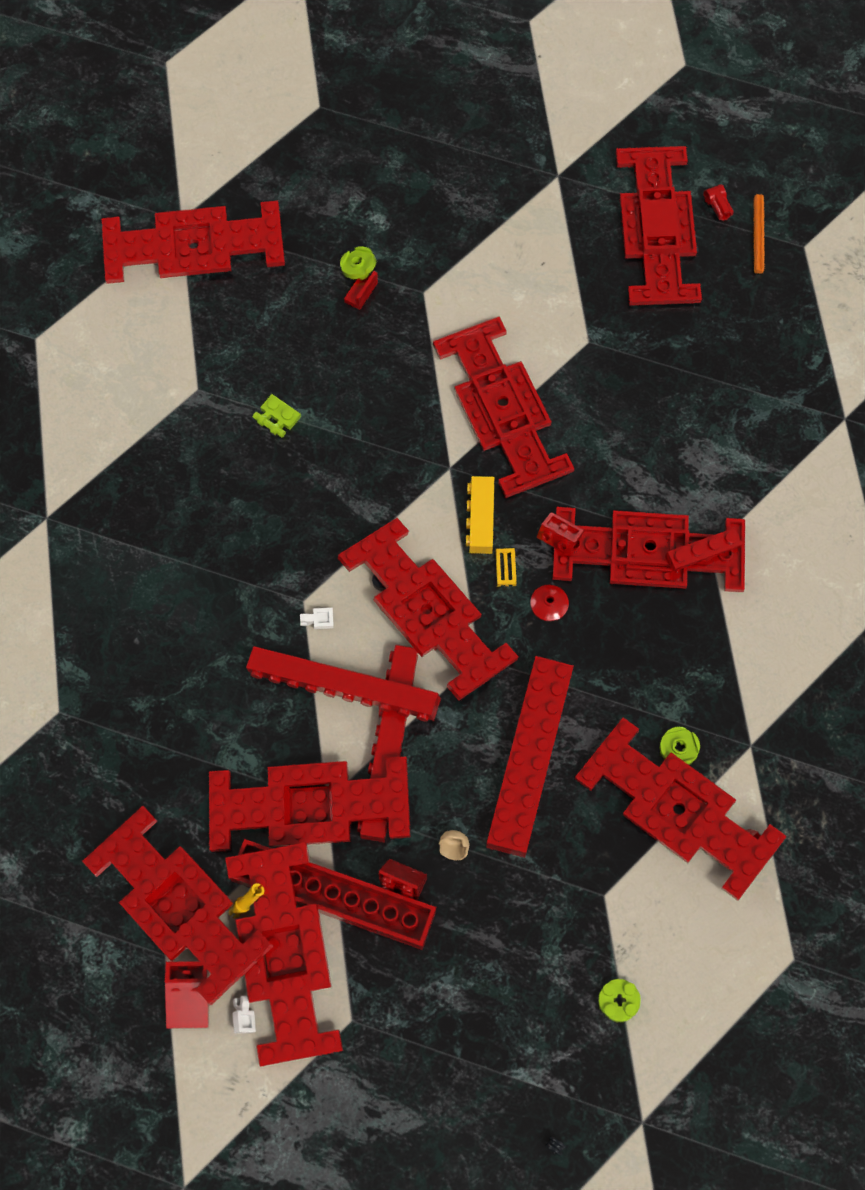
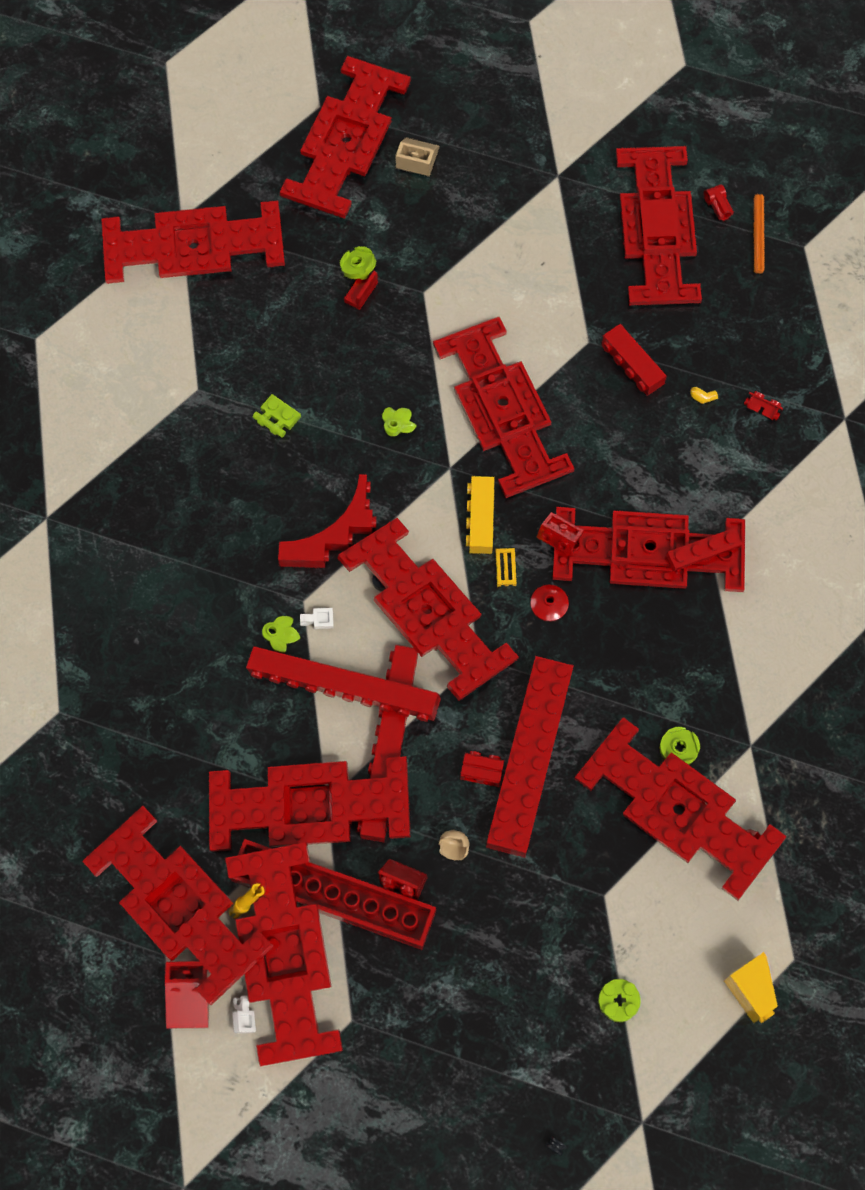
(283, 634): none -> lime plate
(315, 549): none -> red arch
(355, 120): none -> red piece
(397, 421): none -> lime plate
(416, 156): none -> tan slope
(482, 769): none -> red brick
(633, 360): none -> red brick
(703, 397): none -> yellow arm
(754, 989): none -> yellow slope
(770, 407): none -> red hinge

